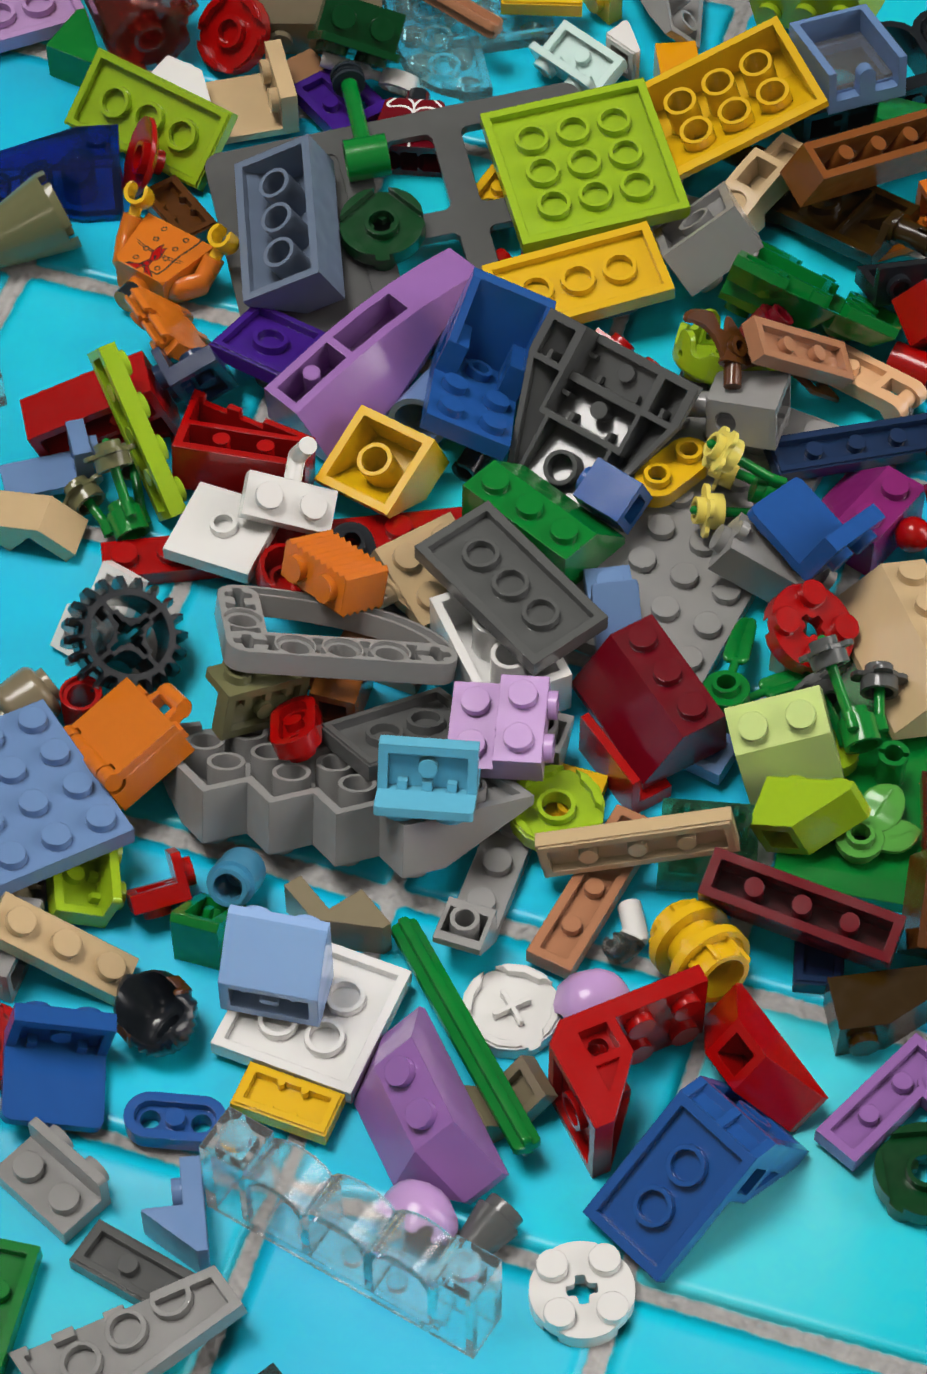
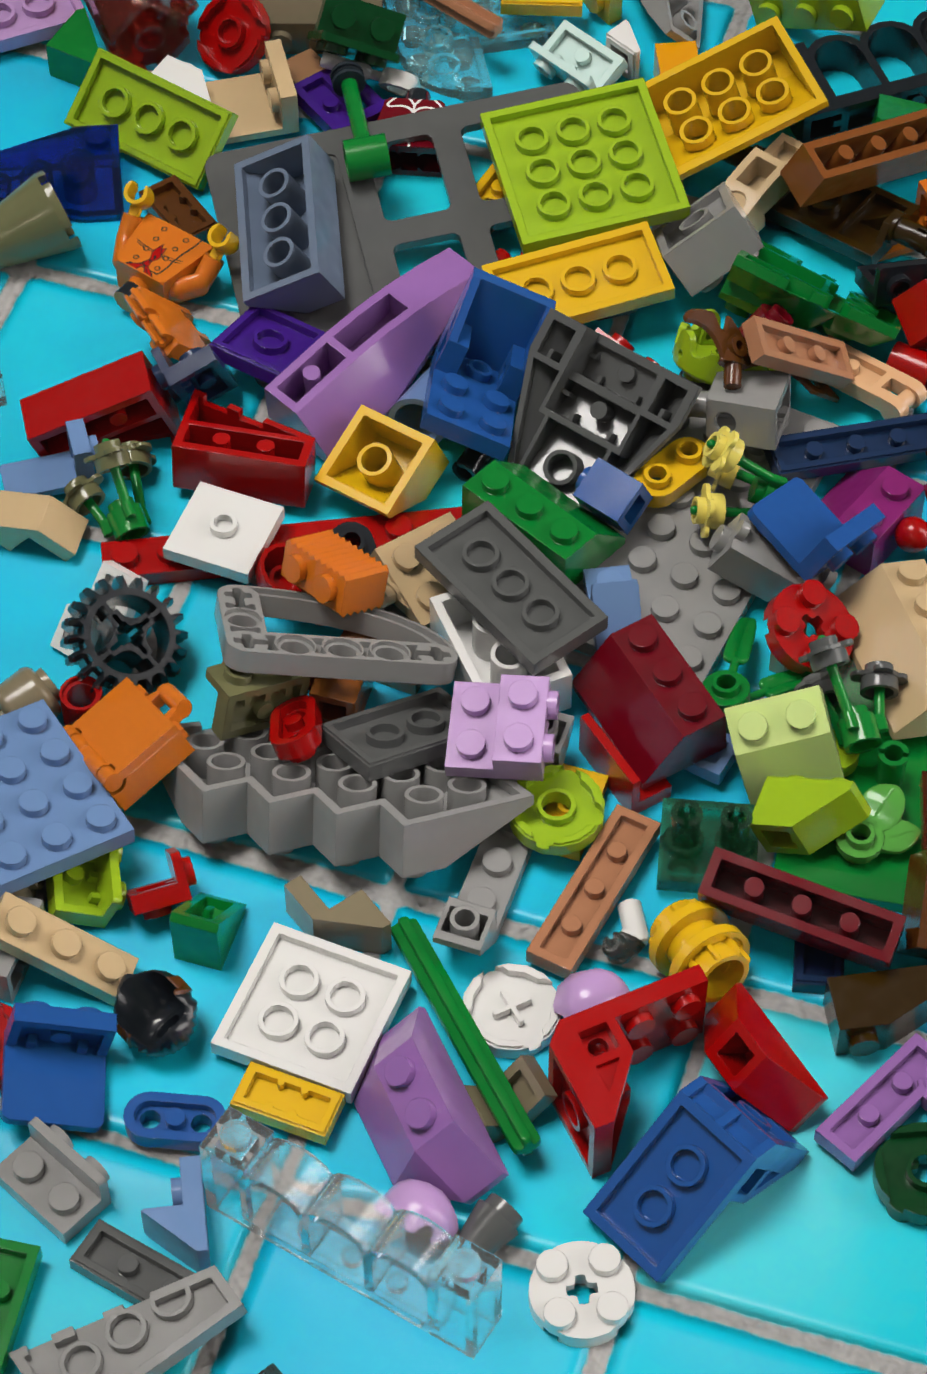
(132, 416): lime plate -> none
(143, 155): red dish -> none
(236, 877): dark azure brick -> none
(275, 965): light blue slope -> none
(286, 499): white plate -> none
(386, 247): dark green plate -> none
(427, 779): medium azure bracket -> none
(636, 842): tan tile -> none
(851, 57): medium blue window -> none

